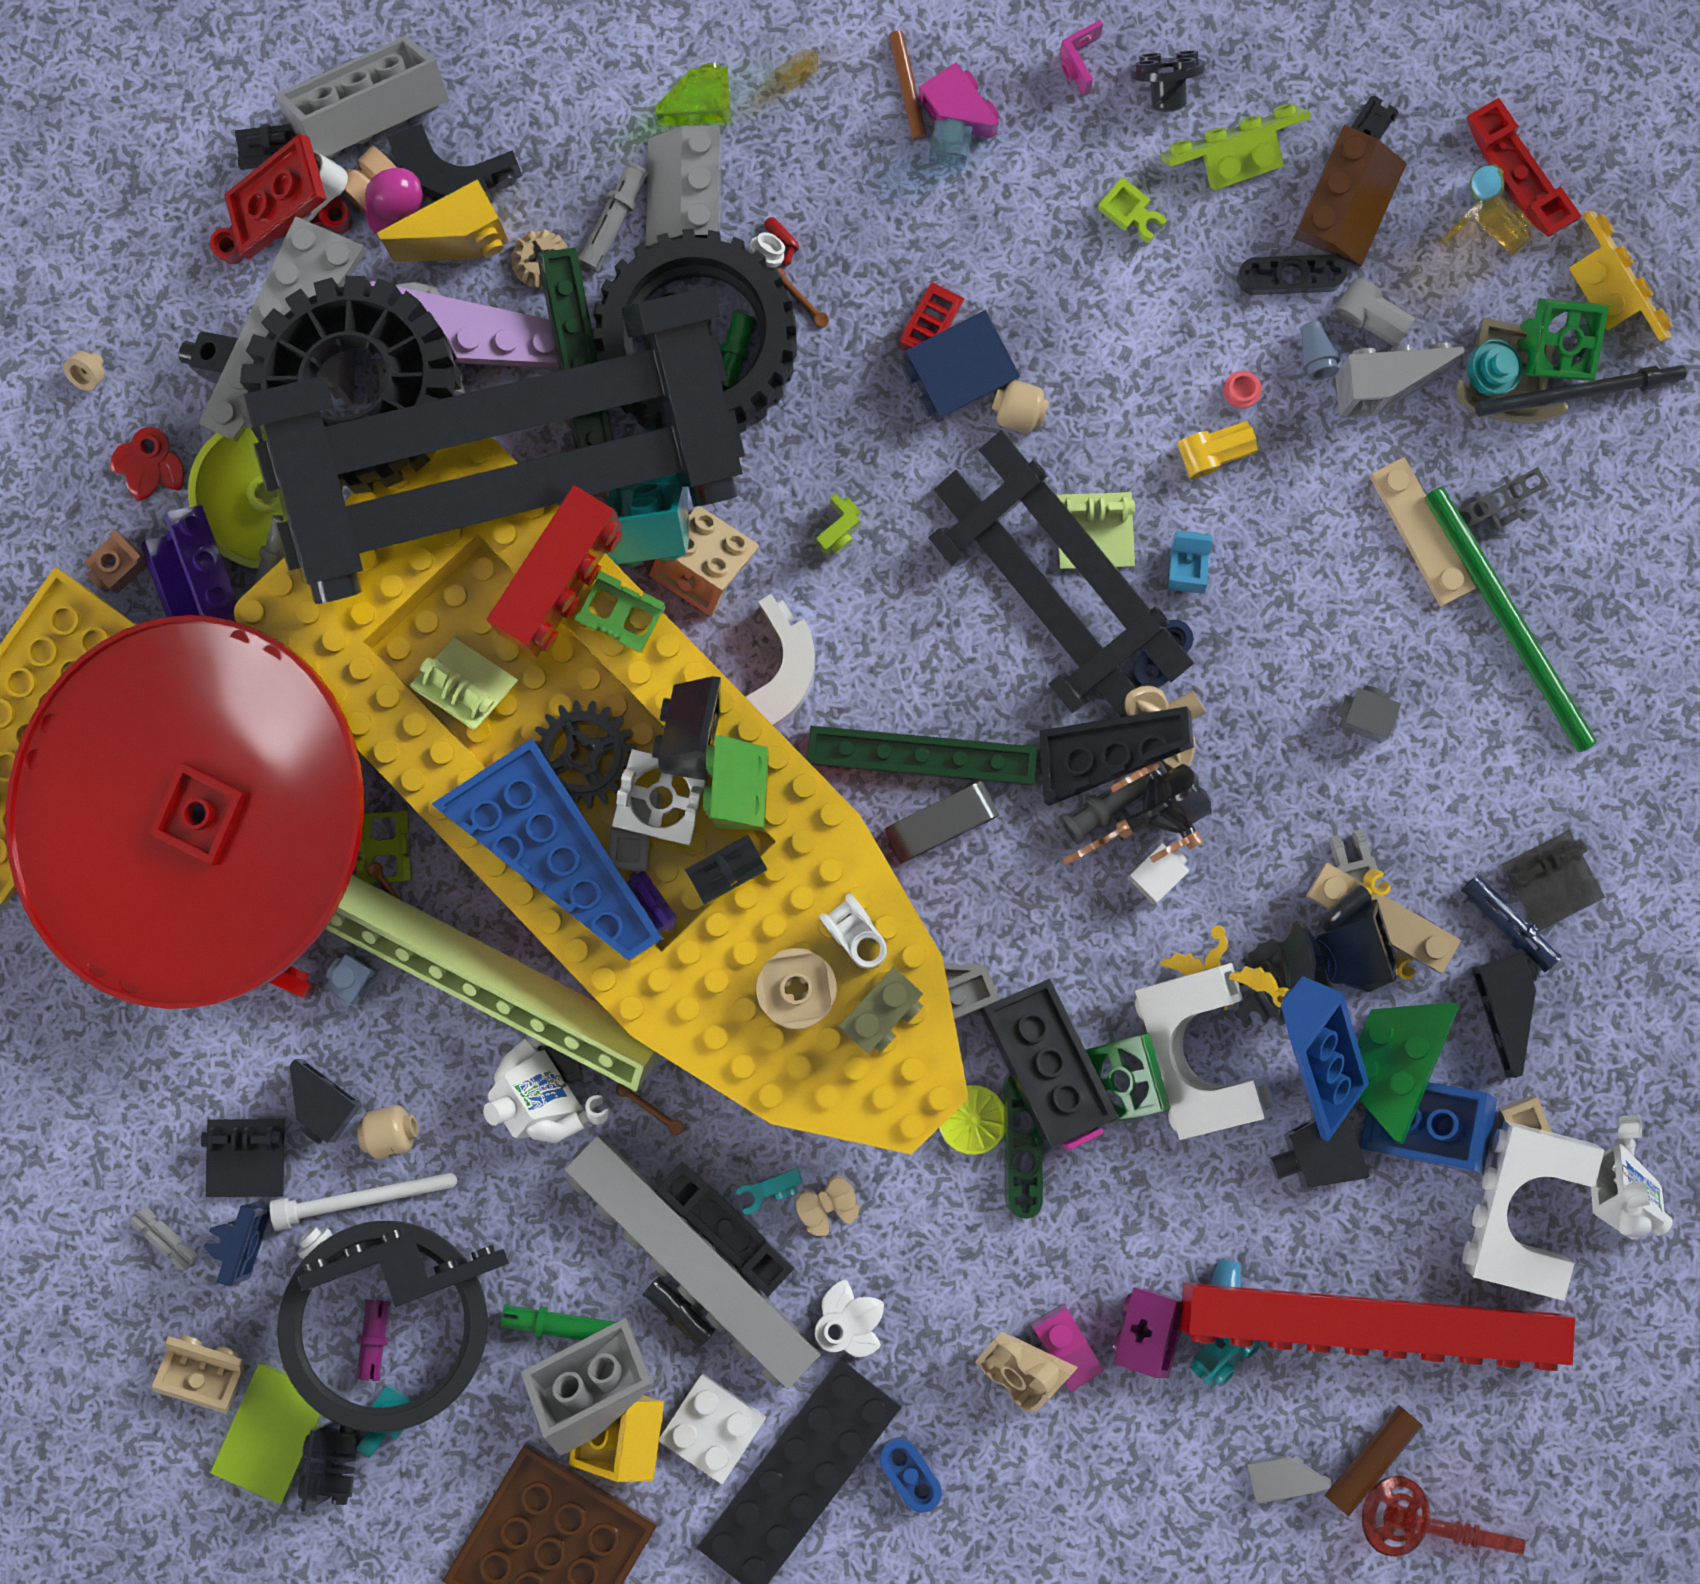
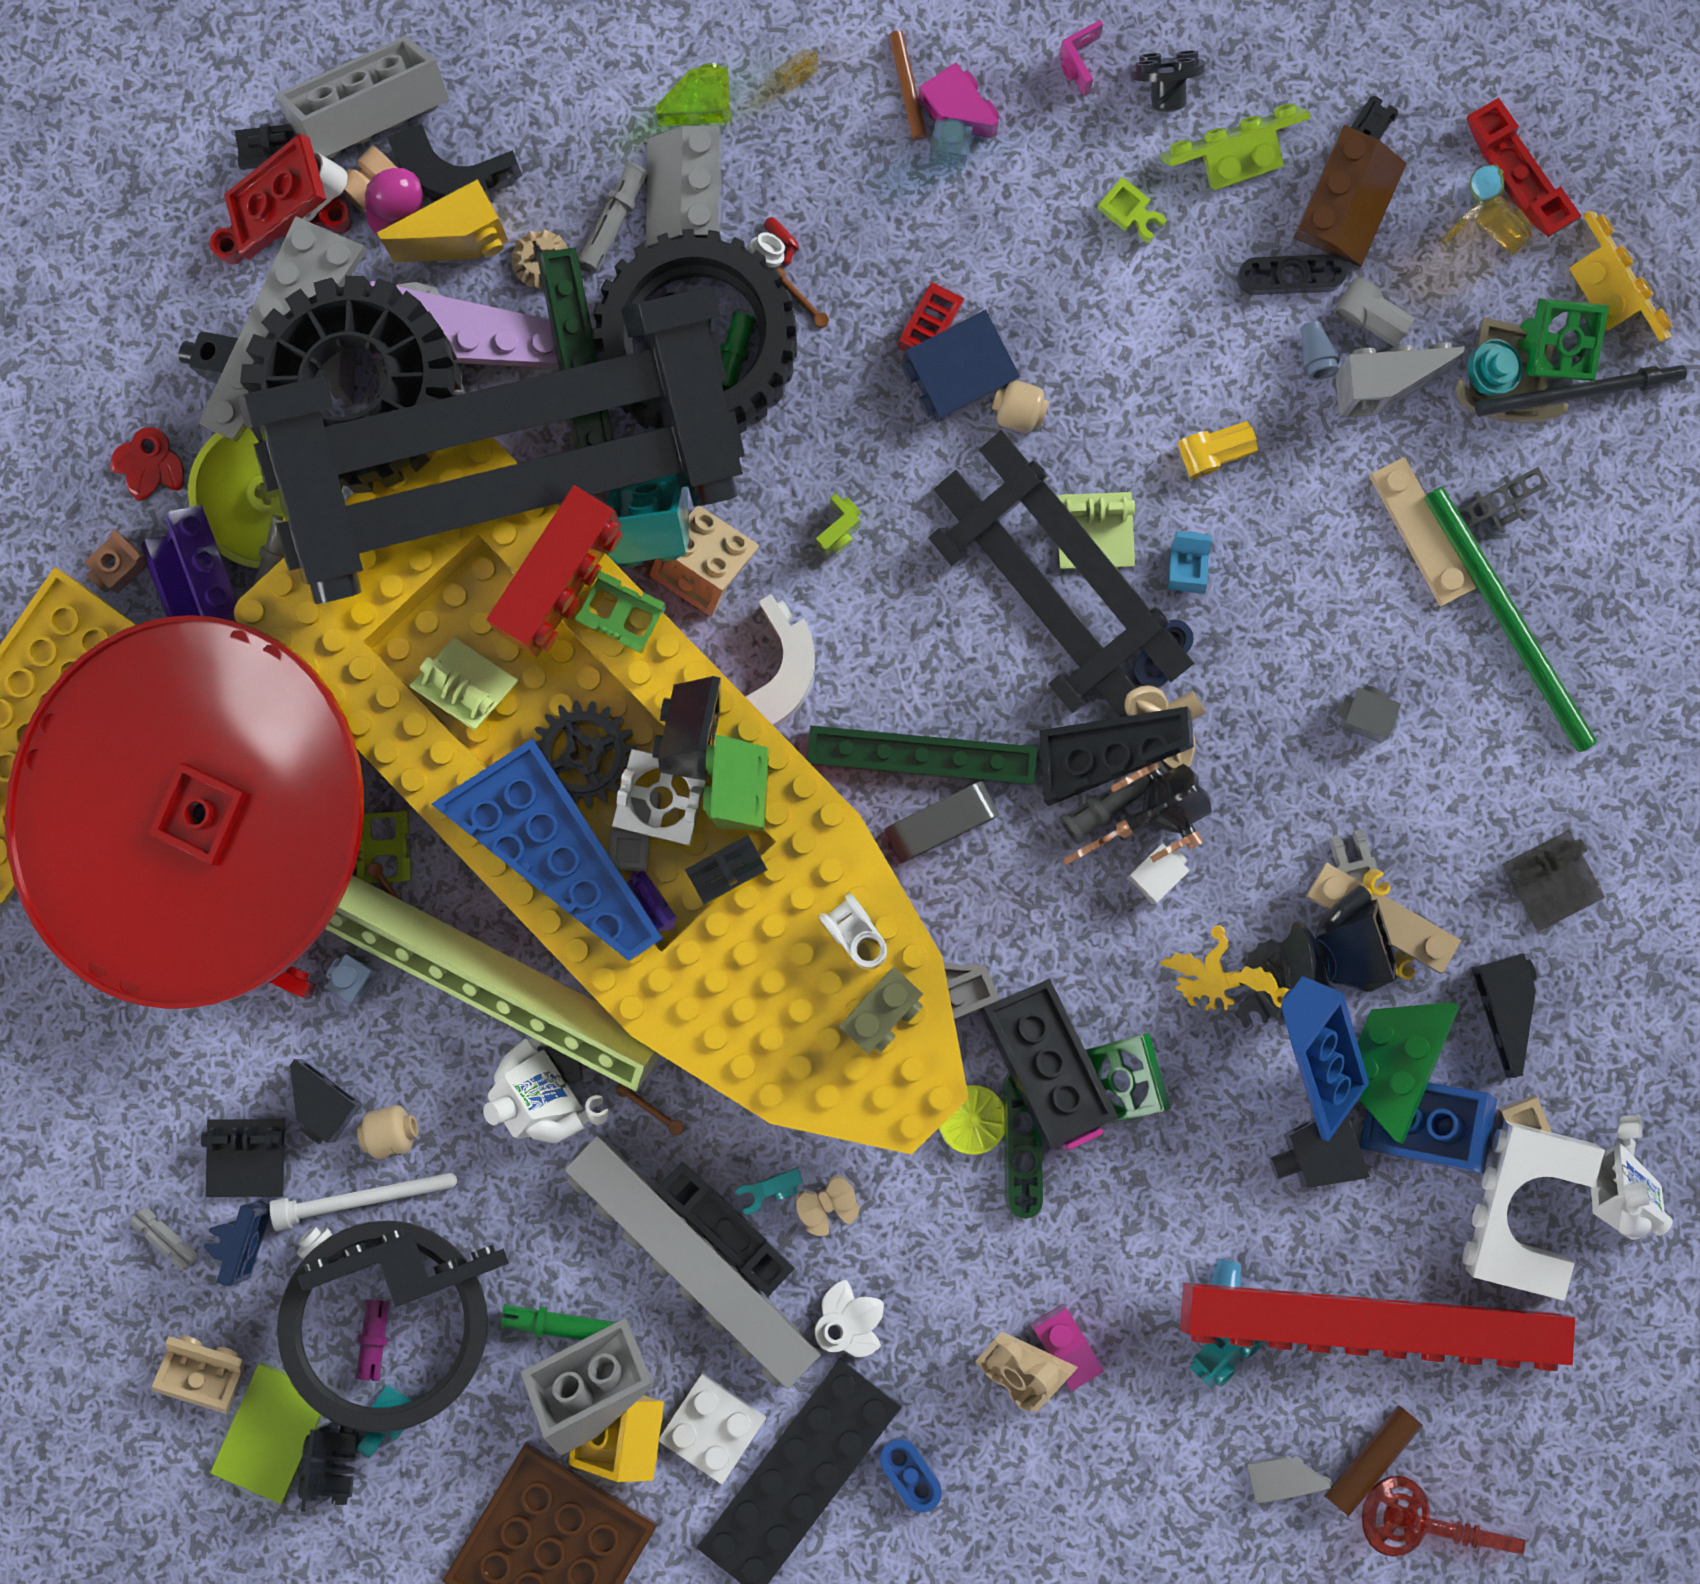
(84, 370): tan tile -> none
(678, 1312): black pin -> none
(814, 1003): tan plate -> none
(1134, 1348): magenta brick -> none
(1194, 1103): white arch -> none
(1242, 389): coral plate -> none
(1544, 955): dark blue pin -> none

